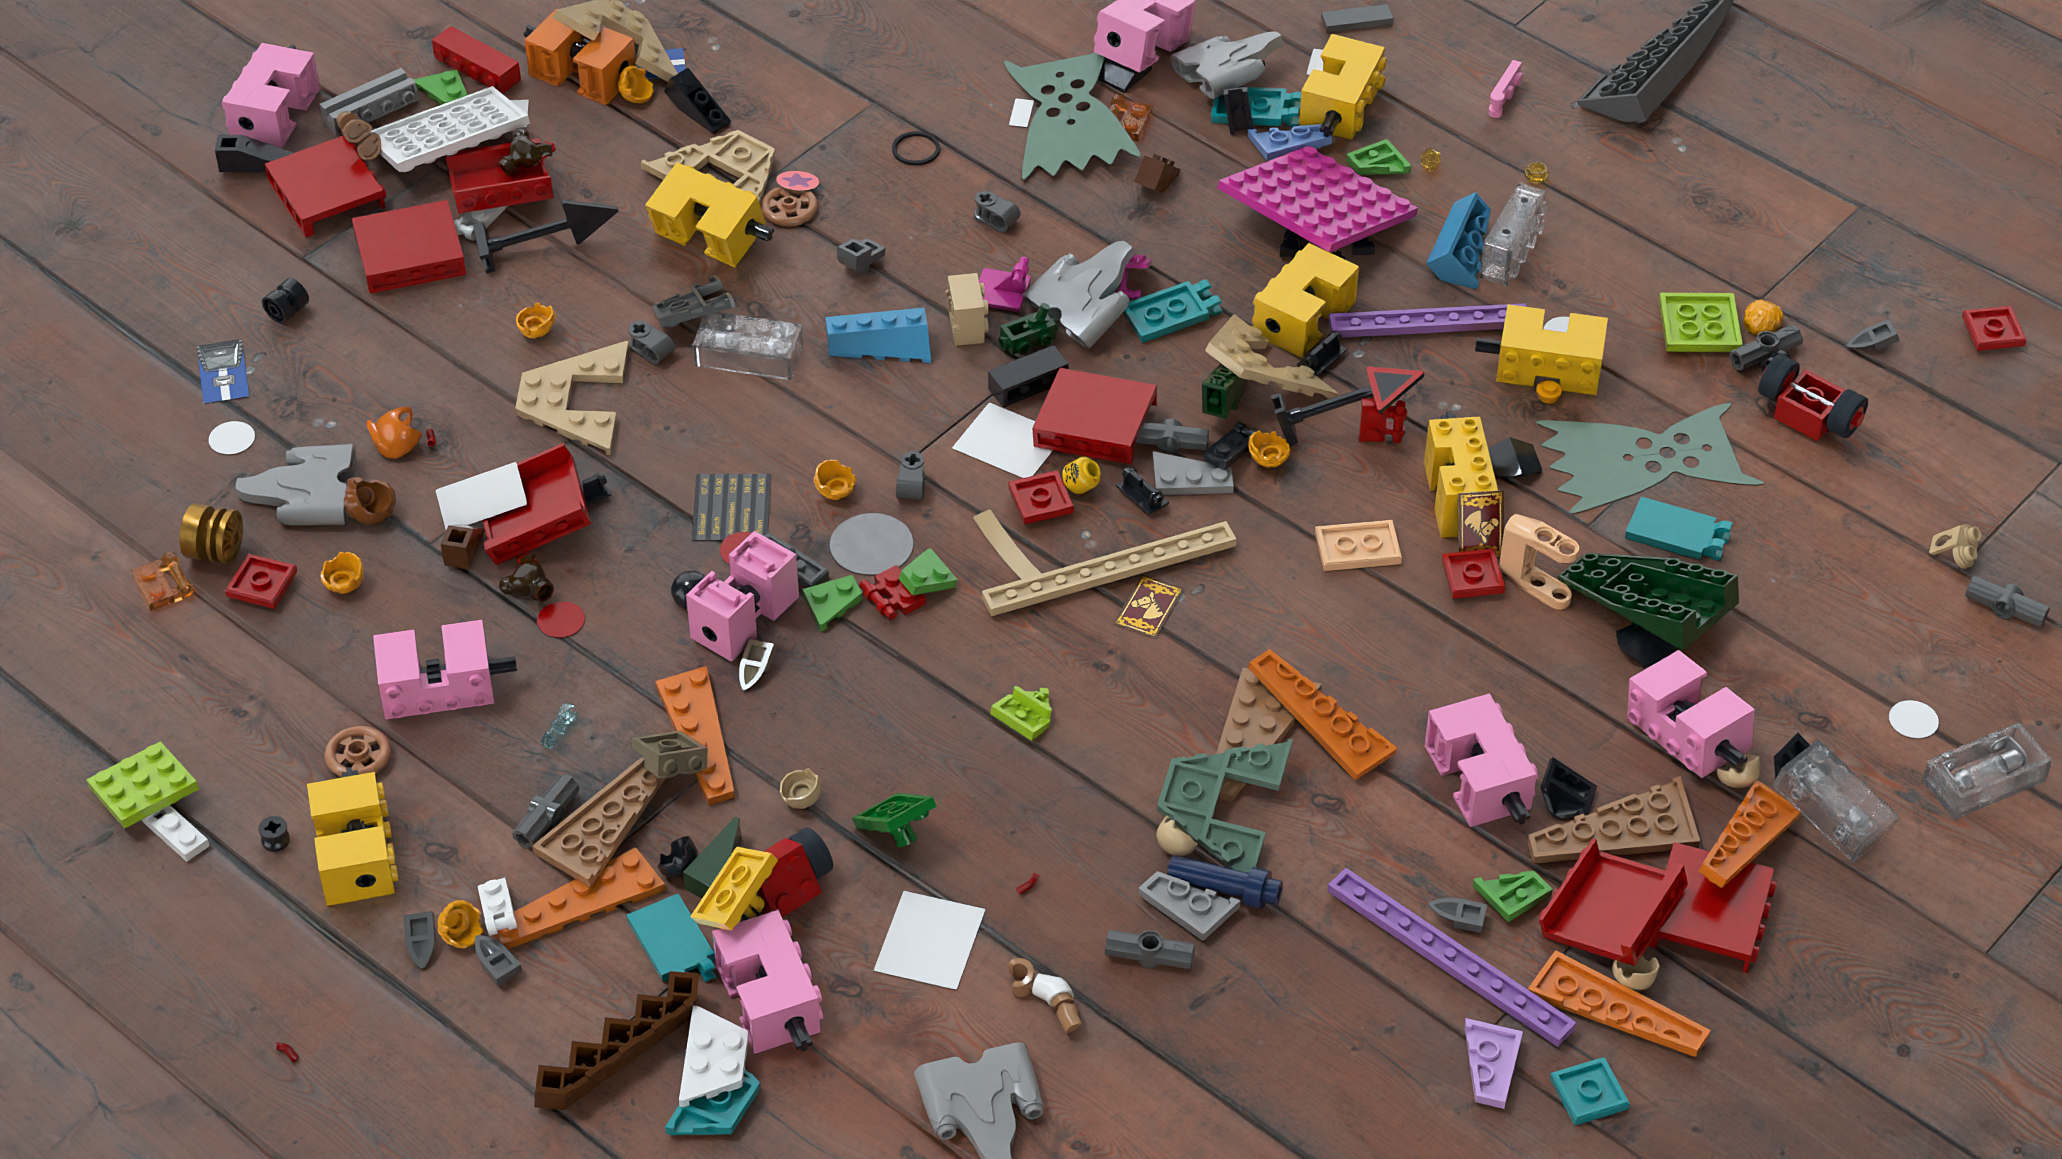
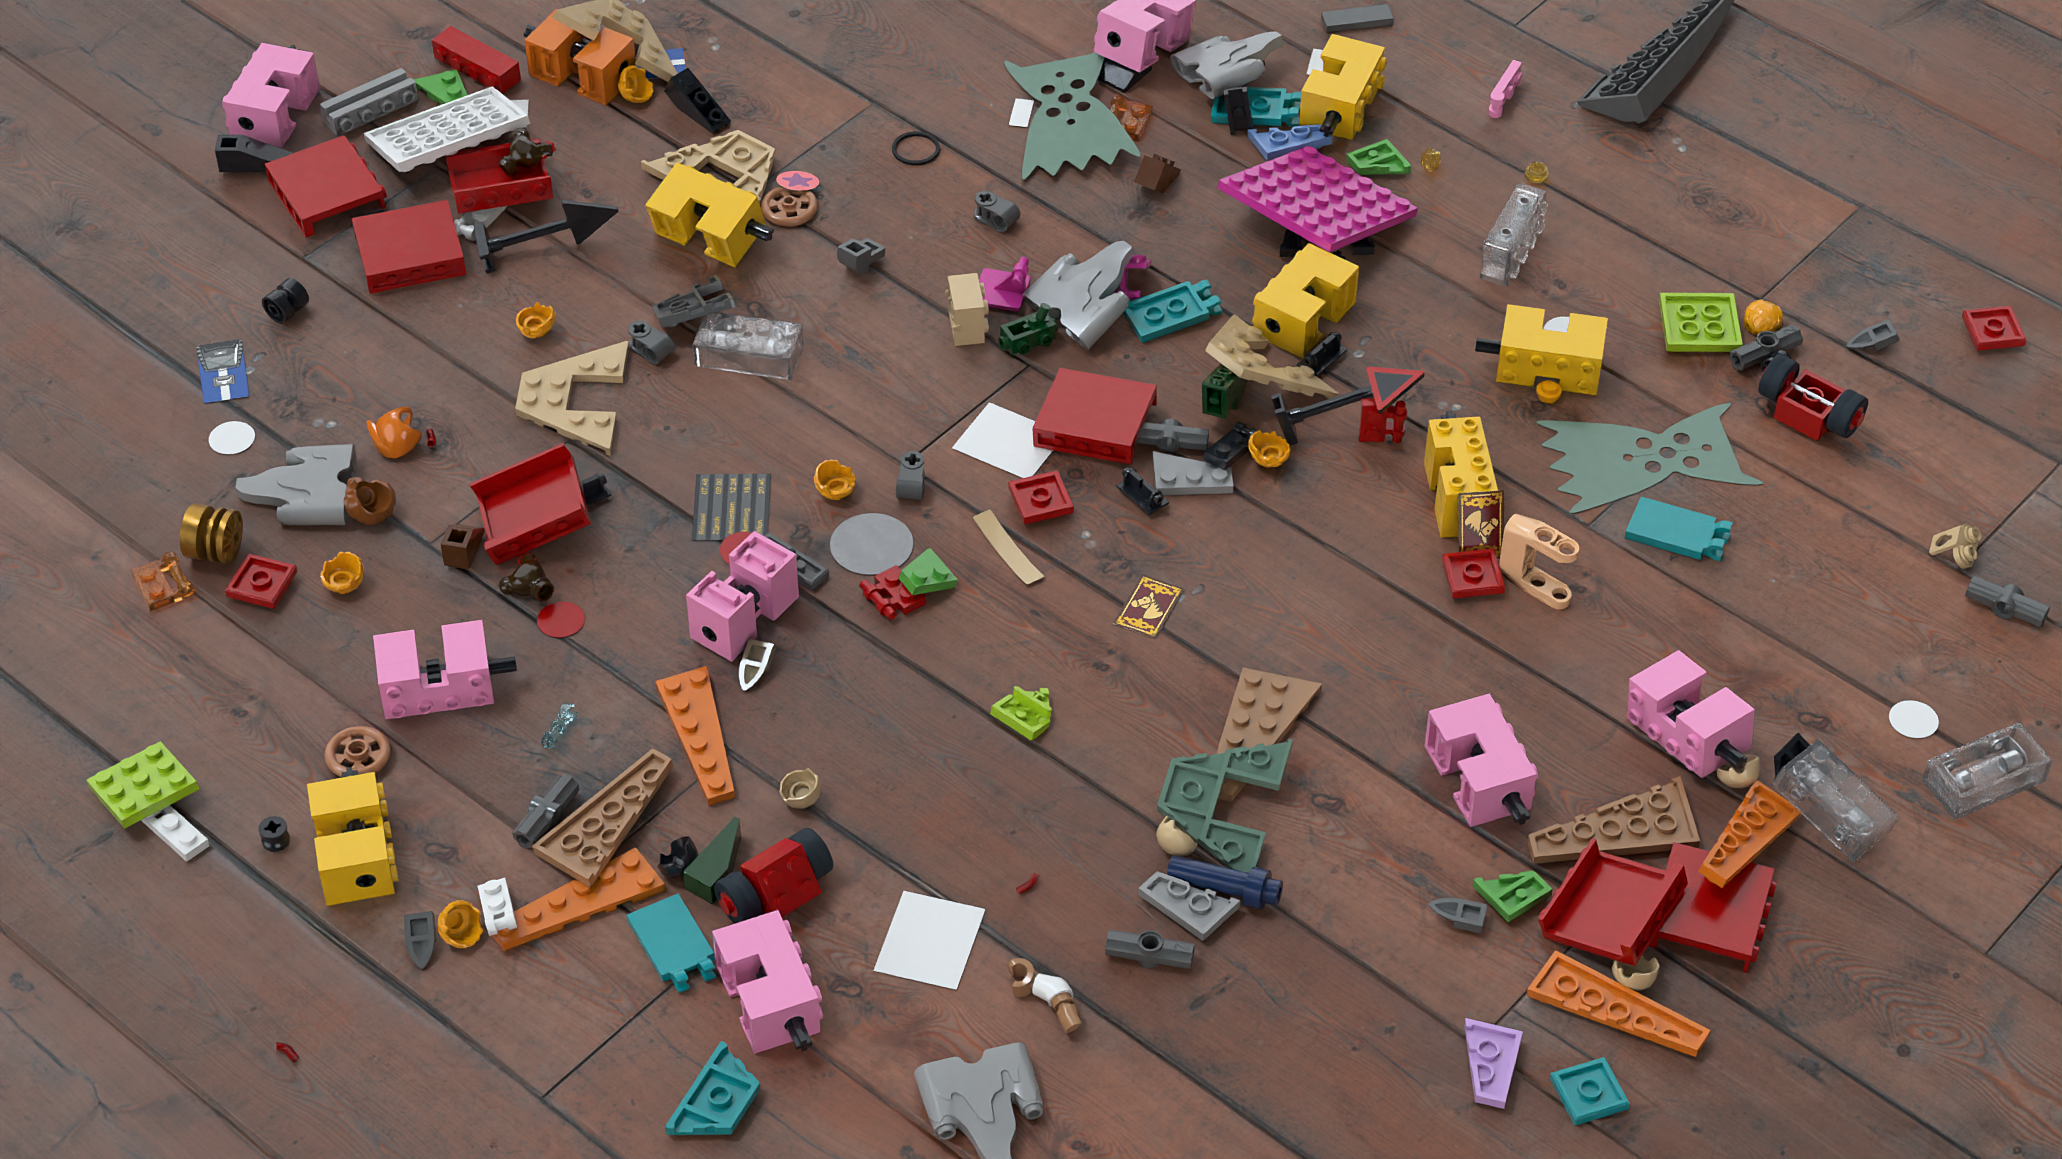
(359, 132): medium nougat piece -> none
(481, 496): white sticker -> none
(496, 959): dark grey plate -> none
(621, 1044): reddish brown brick -> none
(671, 753): dark tan plate -> none
(683, 585): black hair -> none
(713, 1057): white wing -> none
(735, 889): yellow plate -> none
(832, 599): bright green wing -> none
(880, 335): dark azure wedge -> none
(895, 815): green plate -> none
(1025, 376): black brick -> none
(1081, 475): yellow head -> none
(1108, 568): tan plate -> none
(1336, 730): orange wing -> none
(1358, 545): light nougat tile -> none
(1419, 320): medium lavender plate -> none
(1452, 957): medium lavender plate -> none
(1461, 242): dark azure wedge -> none
(1514, 459): black slope -> none
(1566, 791): black slope -> none
(1643, 646): black slope -> none
(1656, 593): dark green wedge -> none

